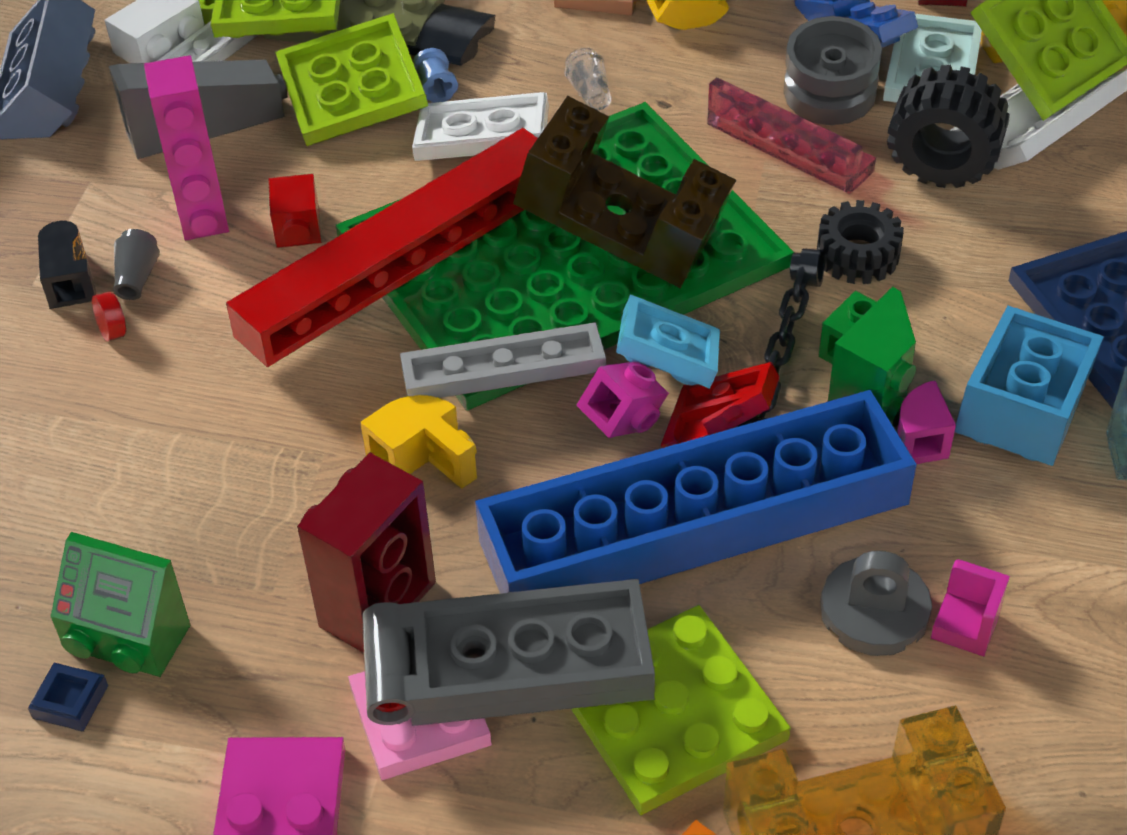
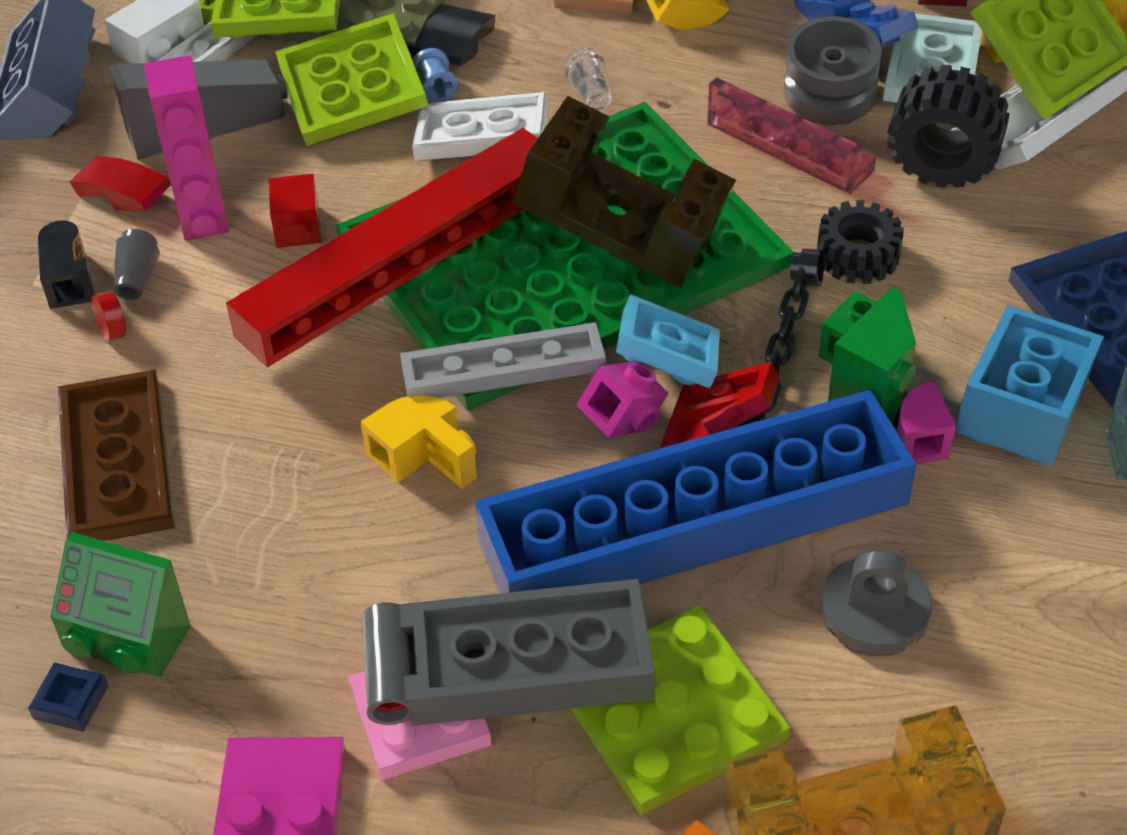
(114, 457): none -> reddish brown tile
(122, 181): none -> red slope
(367, 546): dark red brick -> none
(970, 607): dark pink panel -> none

